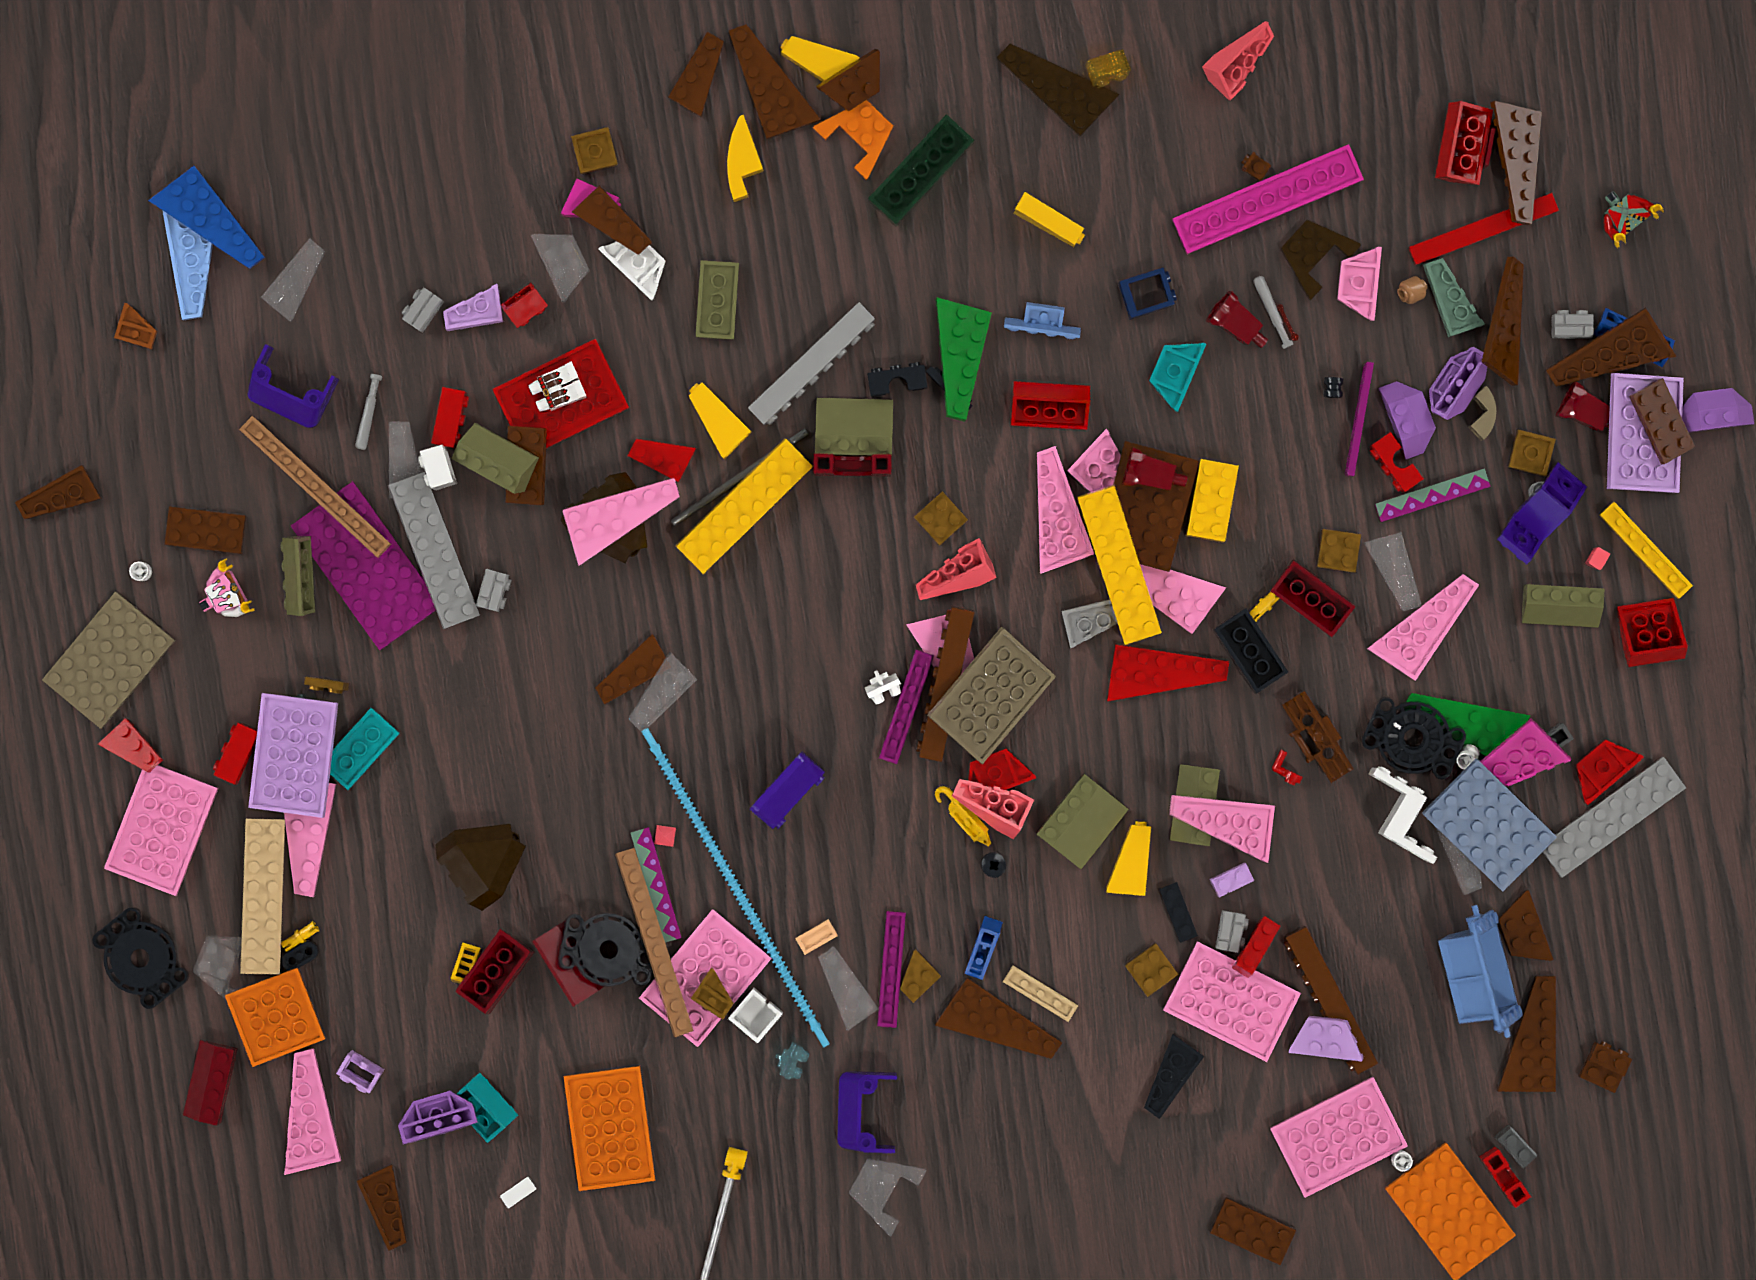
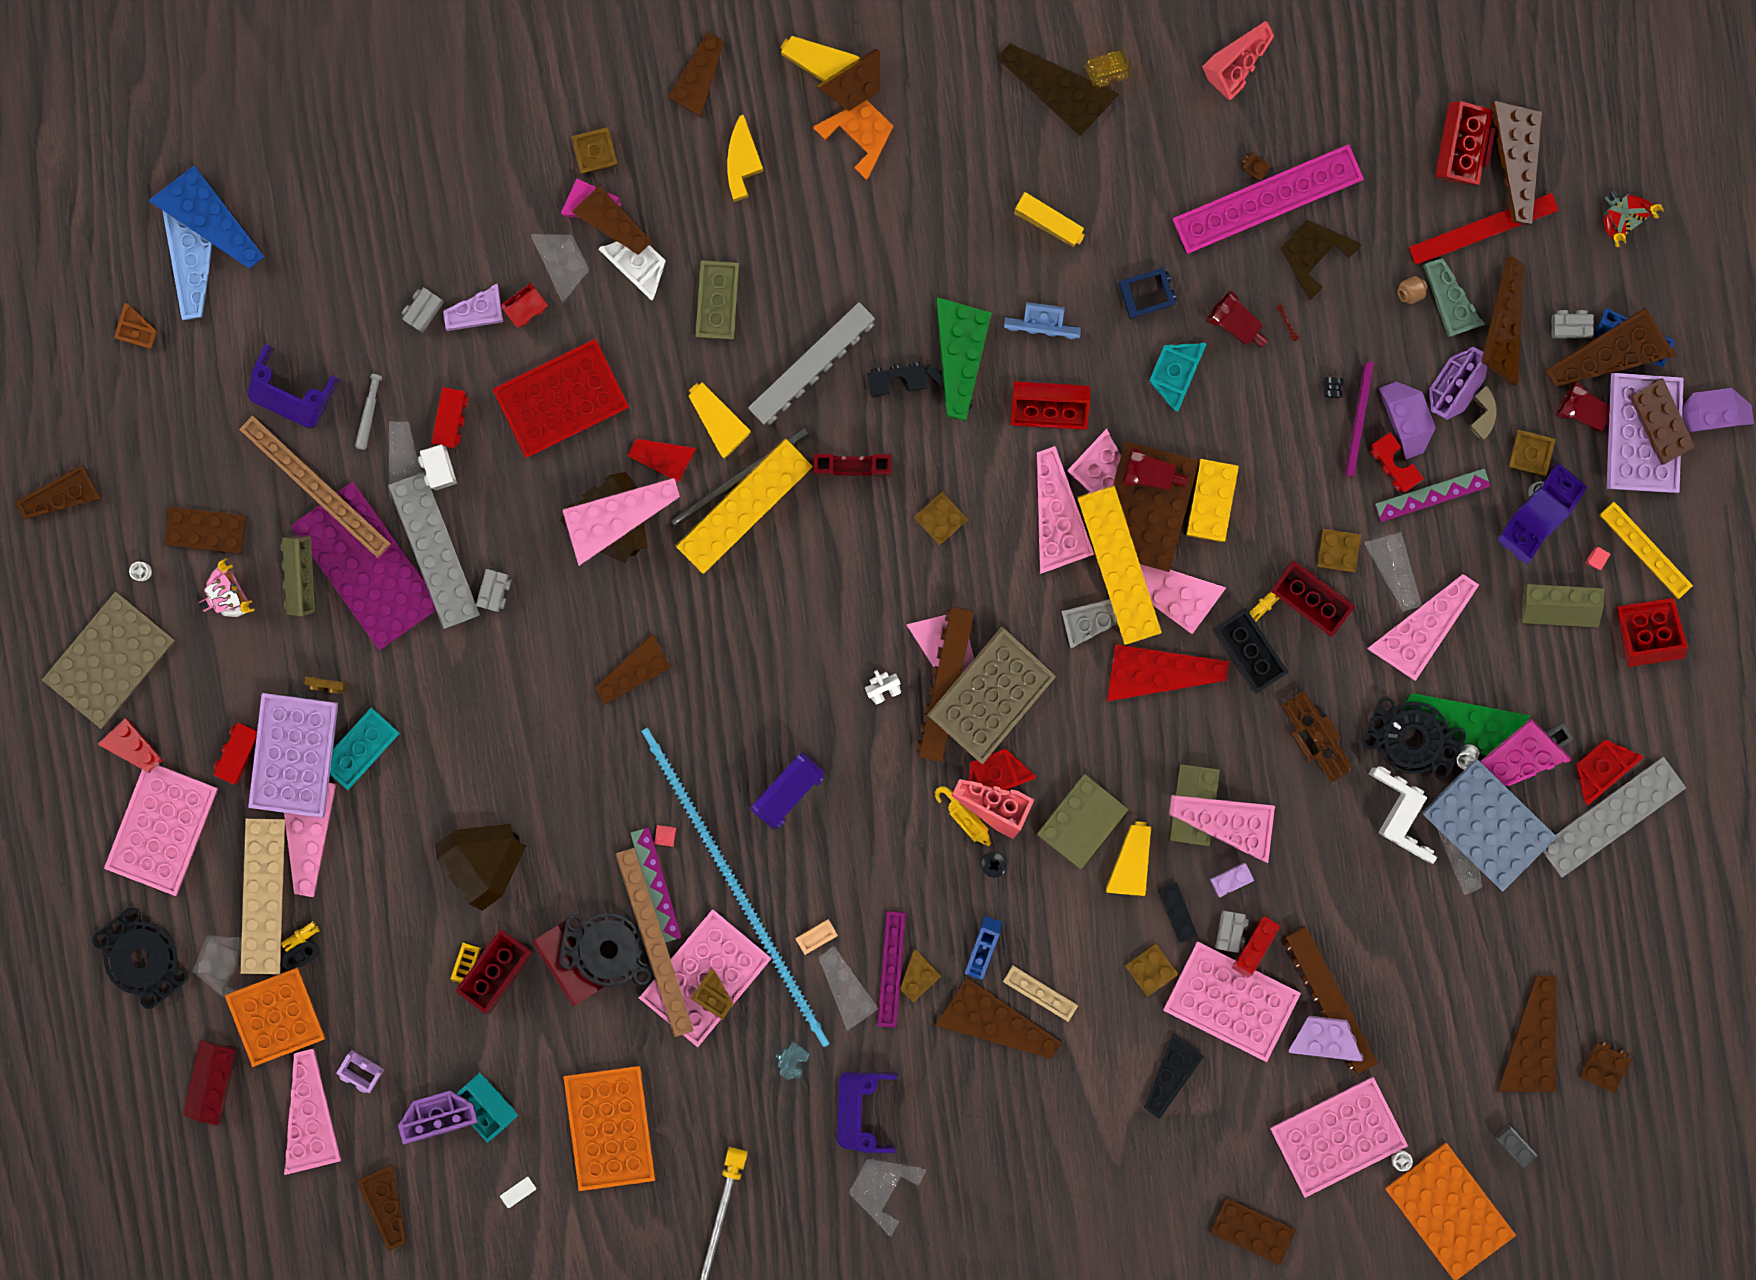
(291, 285): clear wing -> none
(495, 458): olive slope -> none
(534, 441): reddish brown plate -> none
(554, 393): white hips -> none
(665, 688): clear wing -> none
(755, 1015): white piece -> none
(774, 95): reddish brown wing -> none
(853, 426): olive slope -> none
(906, 706): magenta tile -> none
(921, 170): clear green brick -> none
(964, 571): coral wedge -> none
(1267, 299): light grey piece -> none
(1291, 777): red plate -> none
(1360, 282): bright pink wing -> none
(1480, 973): medium blue piece -> none
(1504, 1177): red arch -> none
(1523, 930): reddish brown wing -> none

